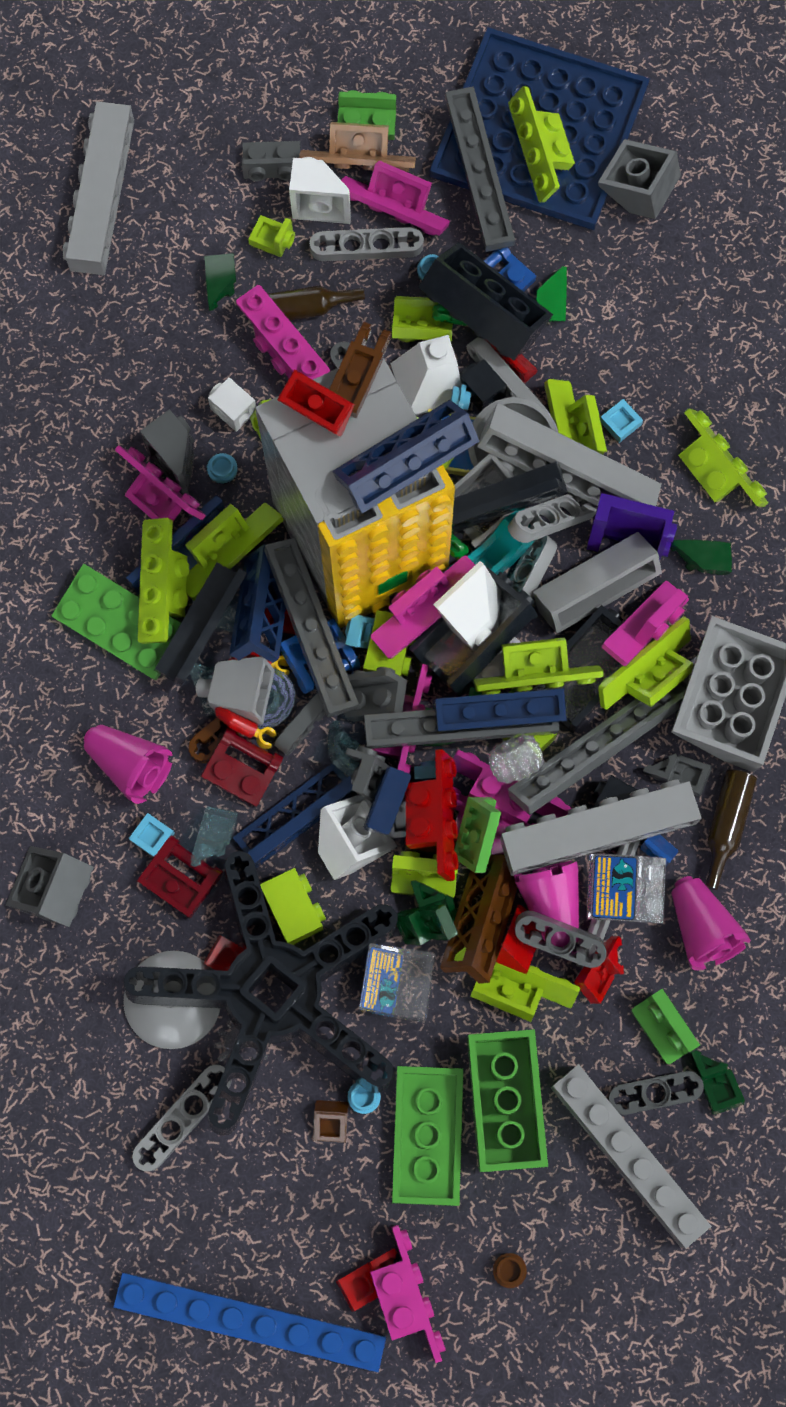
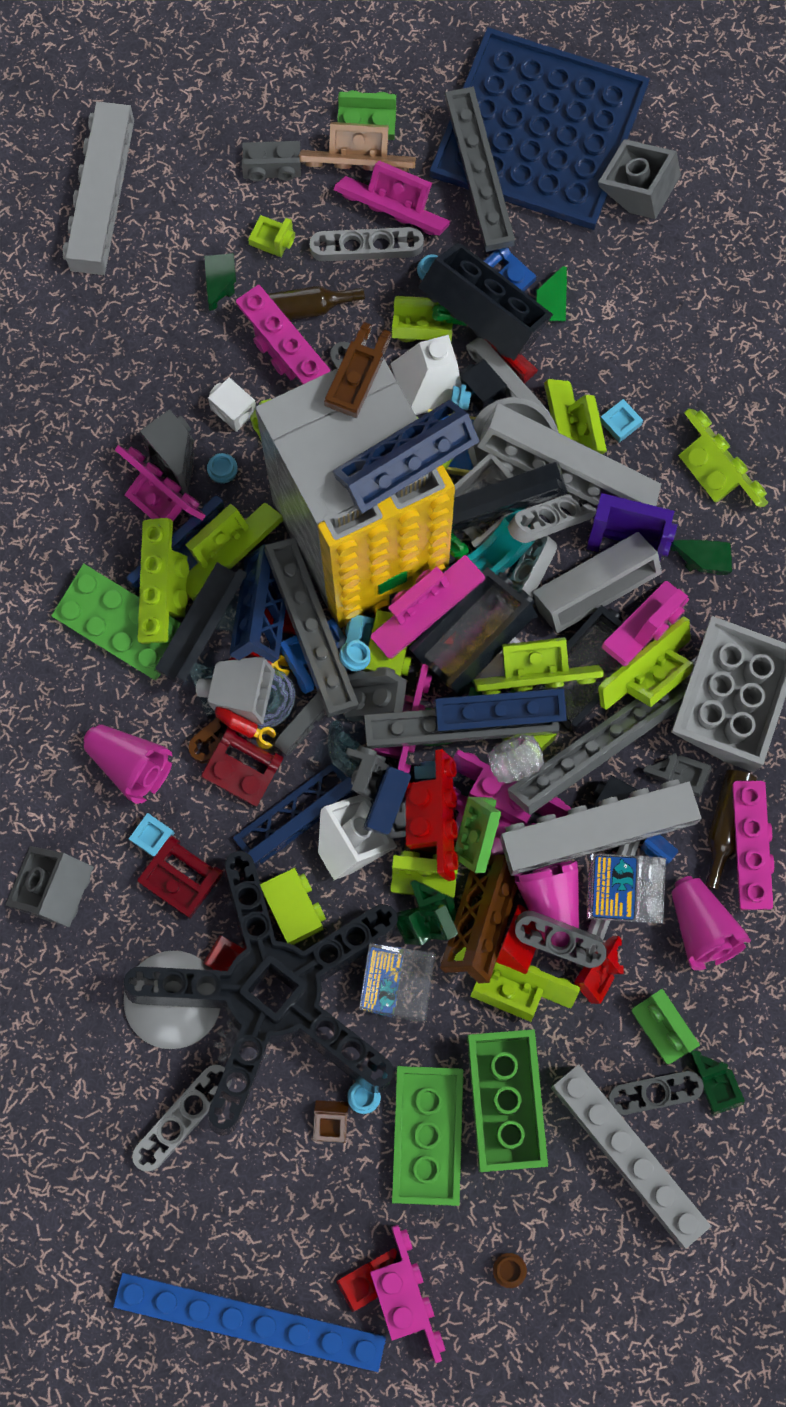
(213, 834): clear light blue slope -> none
(316, 403): red slope -> none
(318, 192): white slope -> none
(355, 655): none -> medium azure plate
(472, 607): white slope -> none
(542, 143): lime bracket -> none
(752, 845): none -> dark pink bracket

